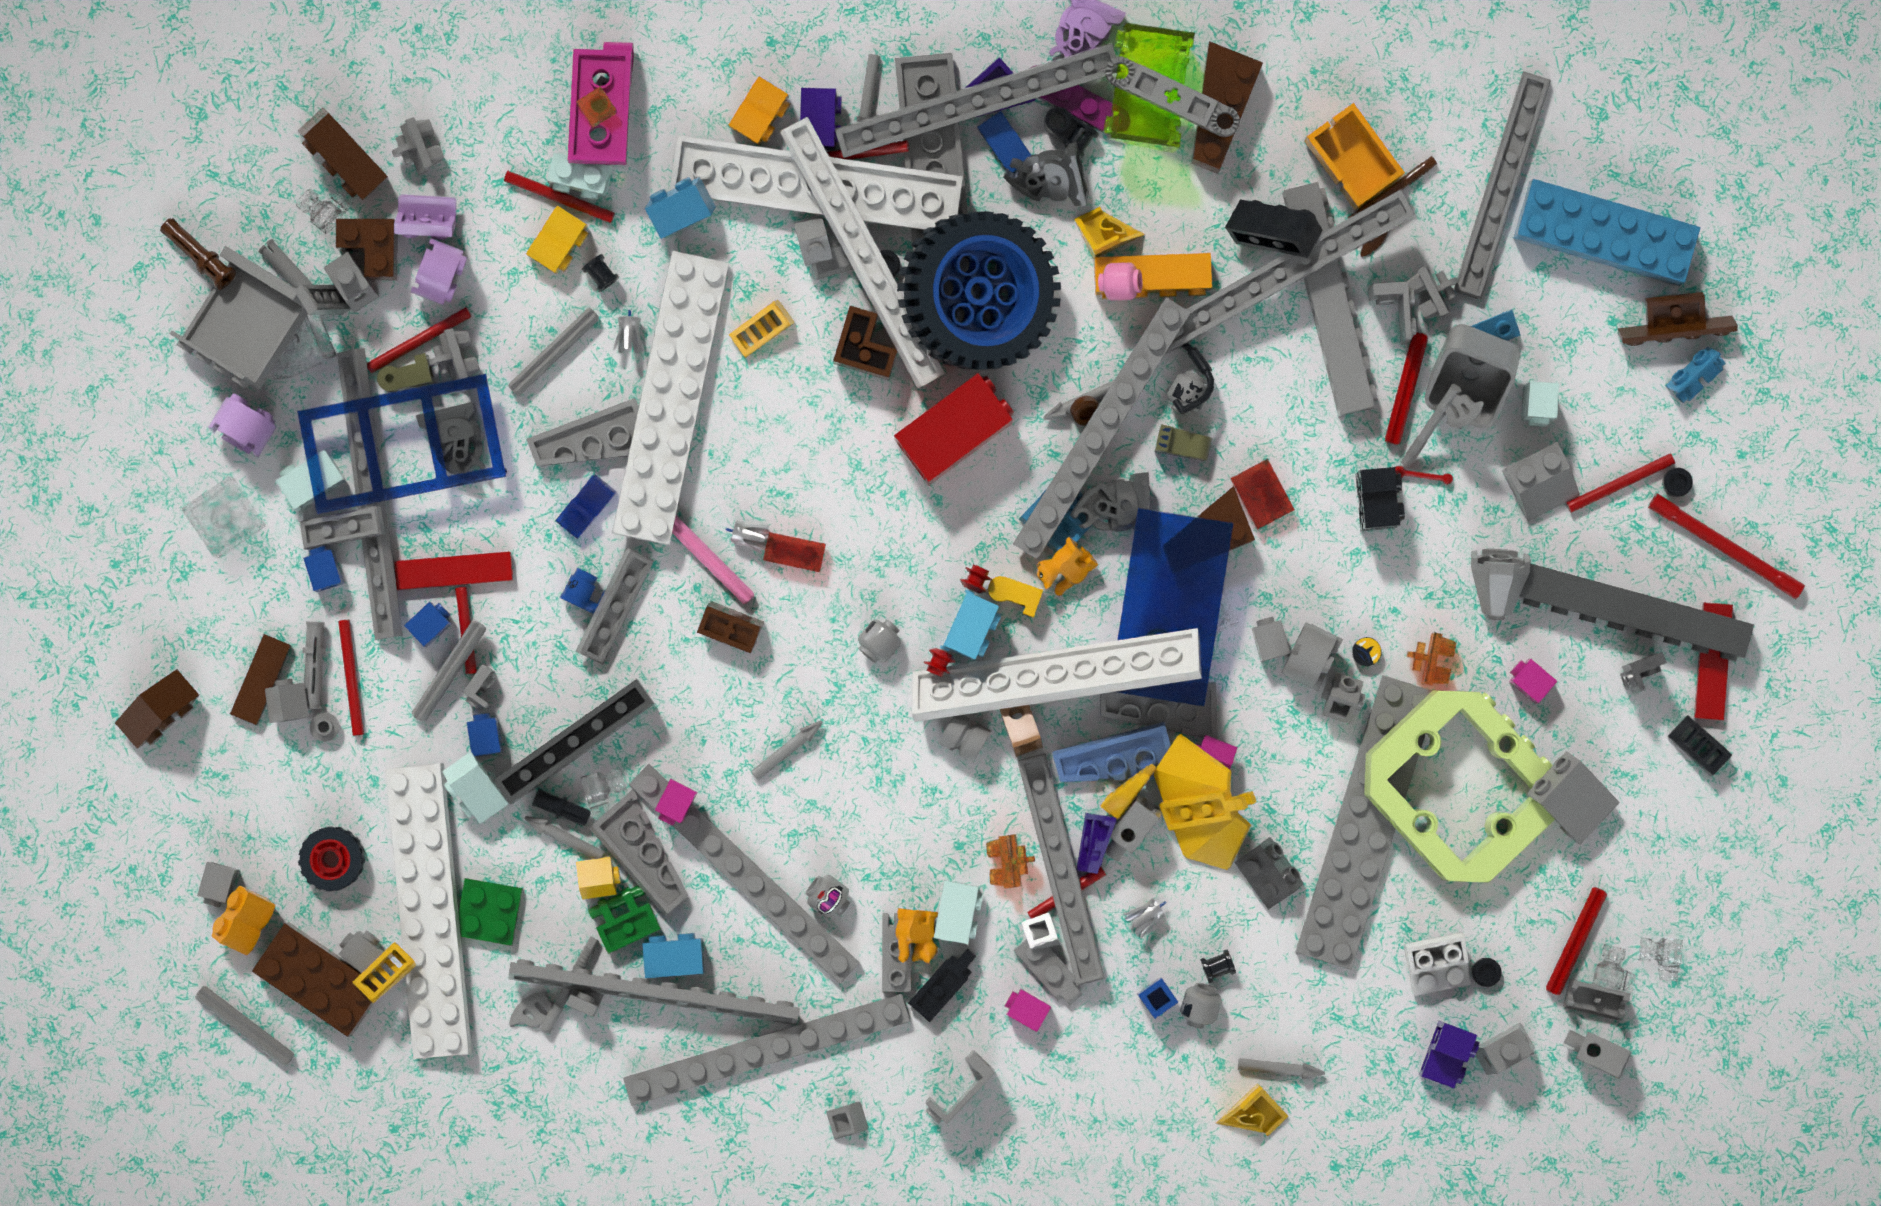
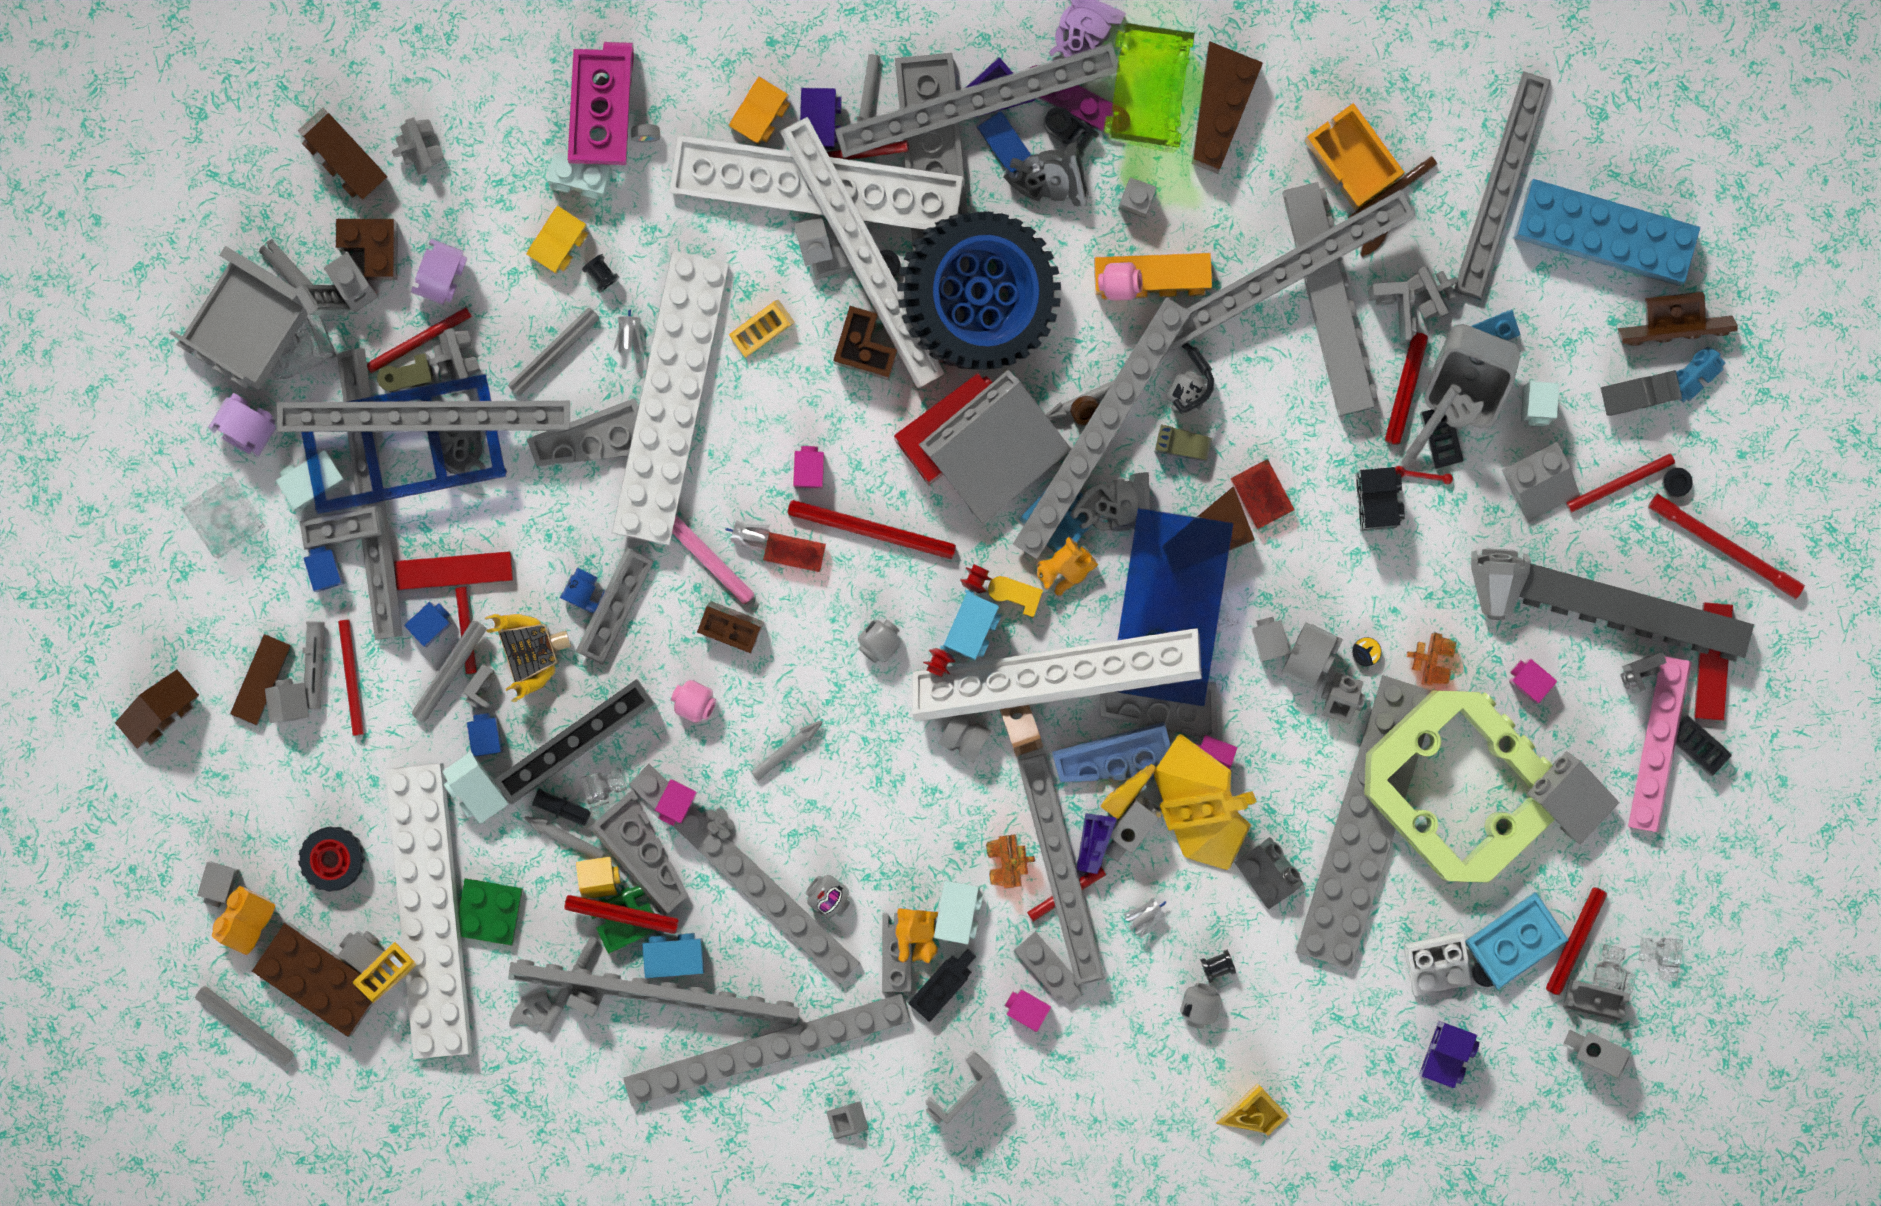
(206, 261): reddish brown pin -> none
(324, 213): clear piece -> none
(333, 727): light grey plate -> none
(423, 416): none -> light grey plate
(425, 216): lavender bracket -> none
(528, 650): none -> torso
(562, 198): red bar -> none
(586, 506): clear blue slope -> none
(596, 107): tile -> none
(621, 914): none -> red axle
(645, 133): none -> light grey tile
(680, 206): dark azure brick -> none
(693, 701): none -> bright pink head
(719, 823): none -> light grey plant
(808, 468): none -> dark pink brick
(871, 529): none -> red axle
(995, 446): none -> light grey panel
(1041, 932): slope -> none
(1104, 232): yellow slope -> none
(1137, 197): none -> light grey brick
(1157, 997): blue brick -> none
(1192, 106): light grey piece -> none
(1274, 228): black brick -> none
(1304, 1071): light grey piece -> none
(1452, 434): none -> black slope
(1505, 1050): light grey torso -> none
(1516, 940): none -> medium azure tile
(1641, 393): none -> dark grey piece
(1659, 745): none -> bright pink plate

